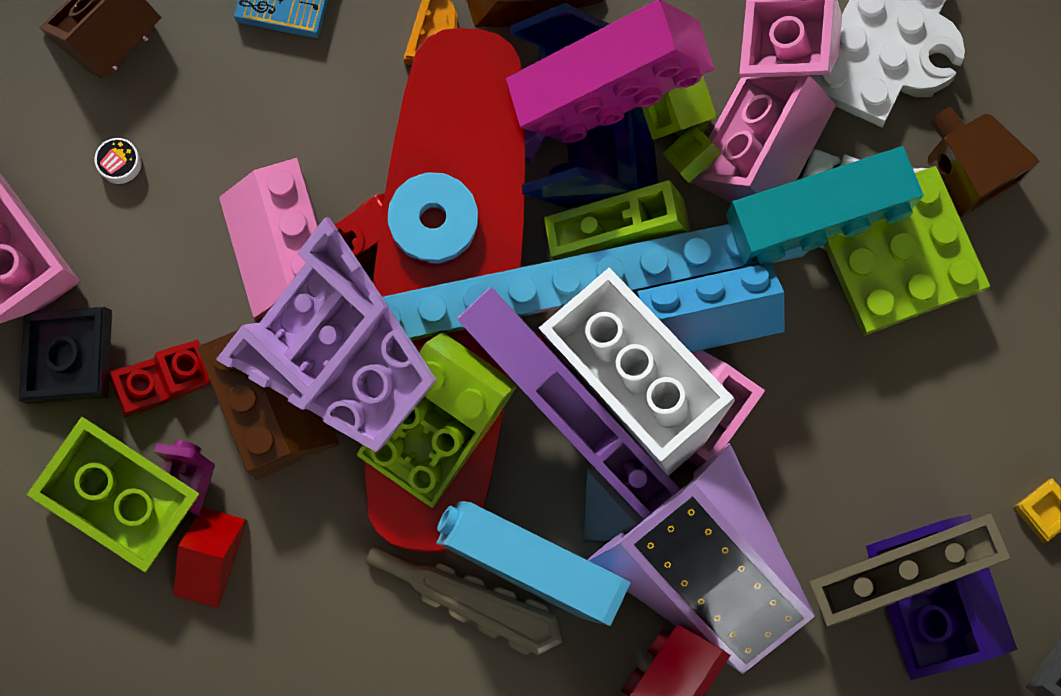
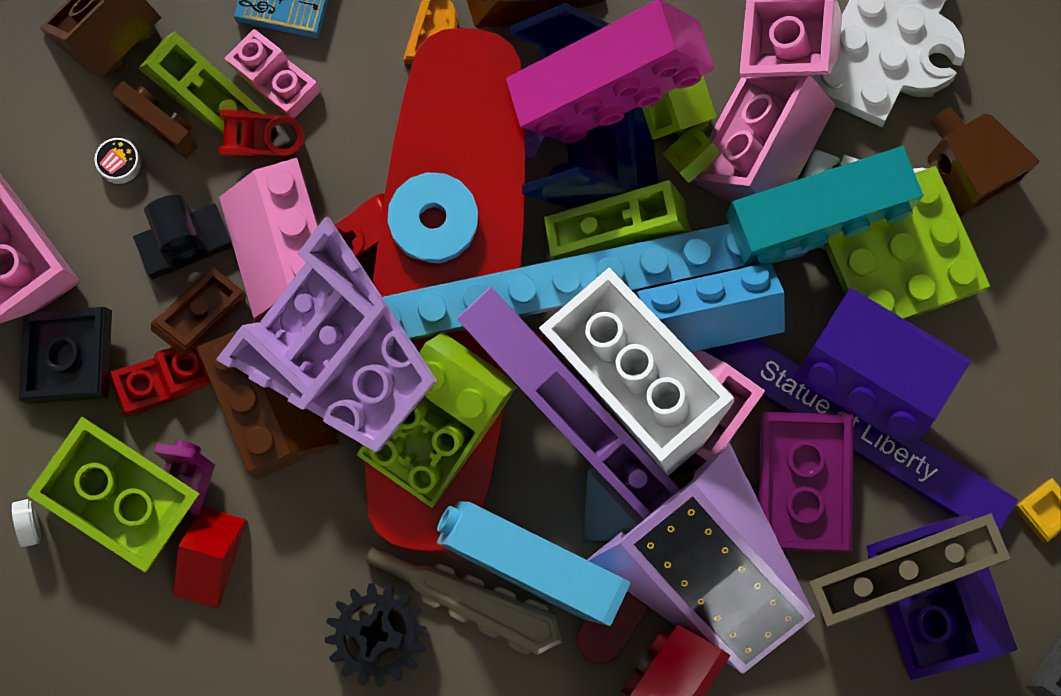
(26, 522): none -> white tile
(143, 108): none -> reddish brown plate
(179, 235): none -> black tile
(195, 82): none -> lime slope
(198, 311): none -> reddish brown plate
(256, 134): none -> red piece
(272, 74): none -> bright pink slope
(369, 656): none -> black gear
(604, 643): none -> dark red tile
(807, 479): none -> magenta tile
(882, 369): none -> dark purple slope
(920, 469): none -> dark purple tile

